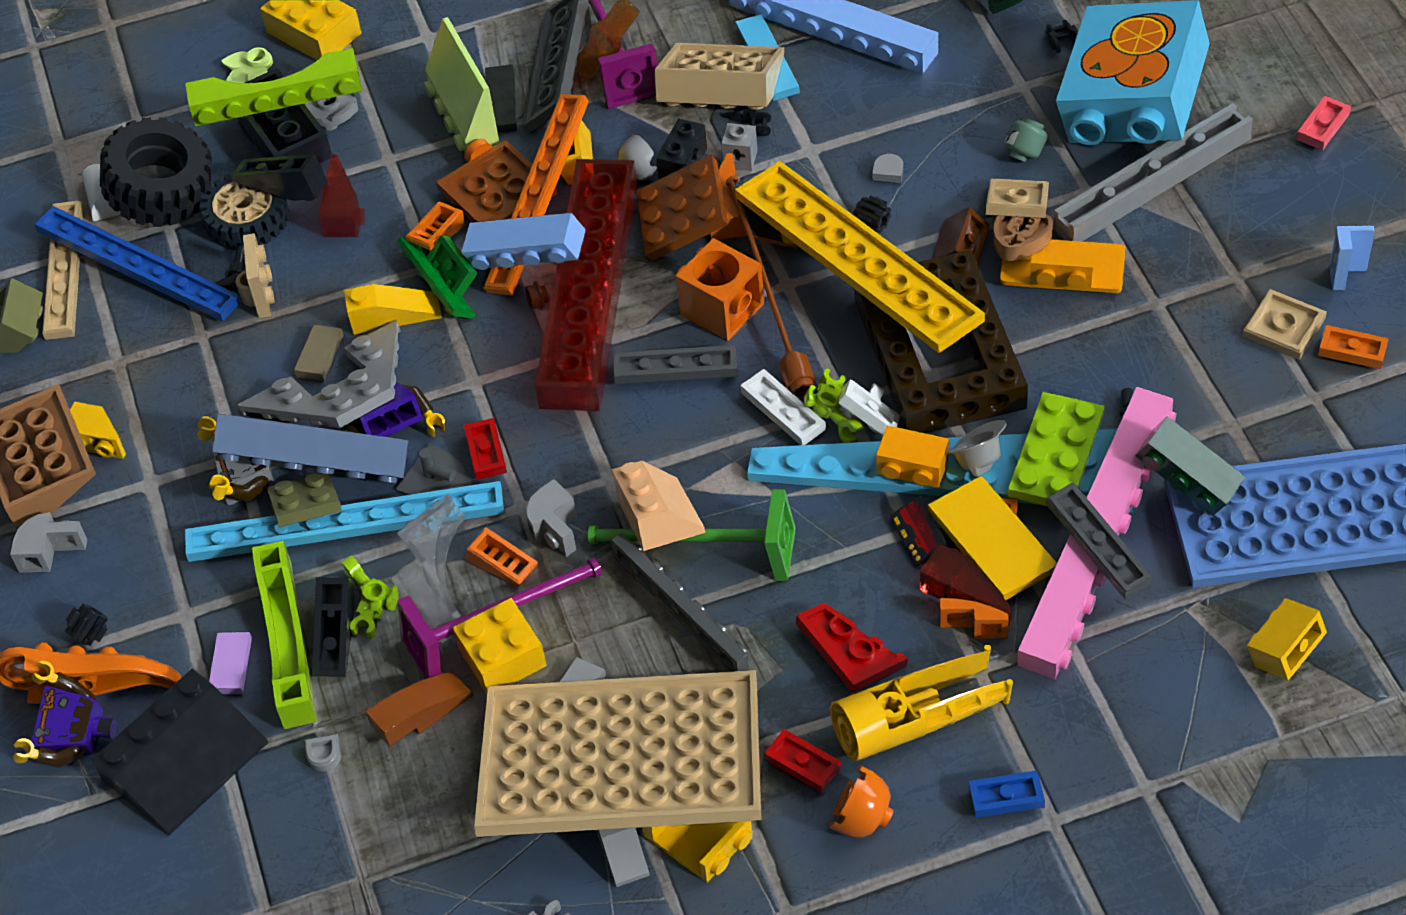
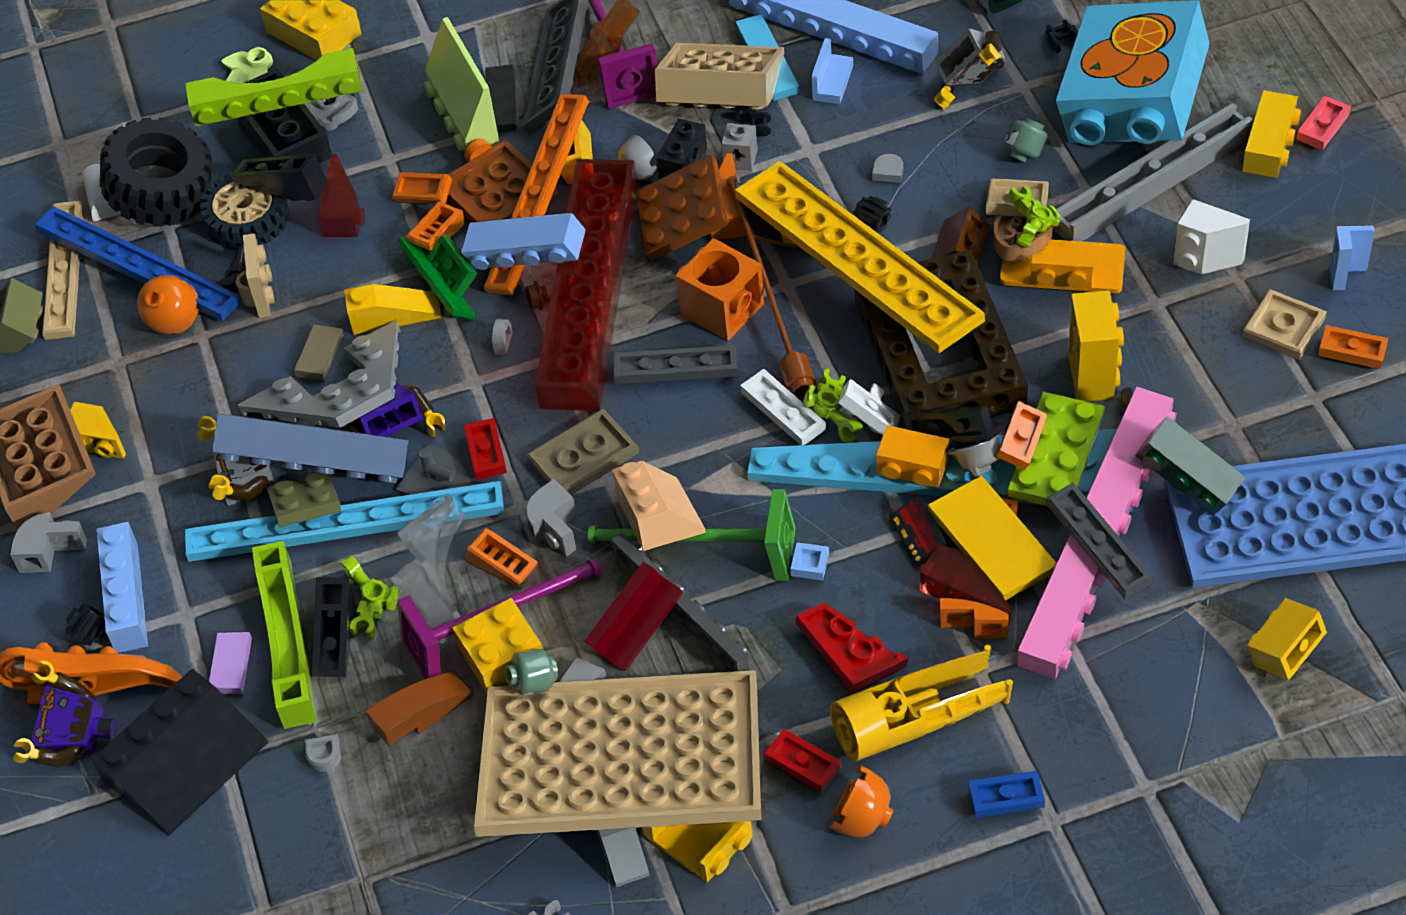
(122, 587): none -> light blue brick
(167, 304): none -> orange cylinder
(421, 188): none -> orange tile
(501, 336): none -> light grey tile
(531, 671): none -> sand green head
(583, 452): none -> dark tan tile
(633, 616): none -> dark red panel
(809, 561): none -> light blue plate
(830, 75): none -> light blue panel
(956, 424): none -> black panel
(968, 62): none -> torso
(1021, 435): none -> plate
(1037, 215): none -> lime piece
(1094, 345): none -> yellow brick
(1210, 239): none -> white slope
(1271, 134): none -> yellow brick

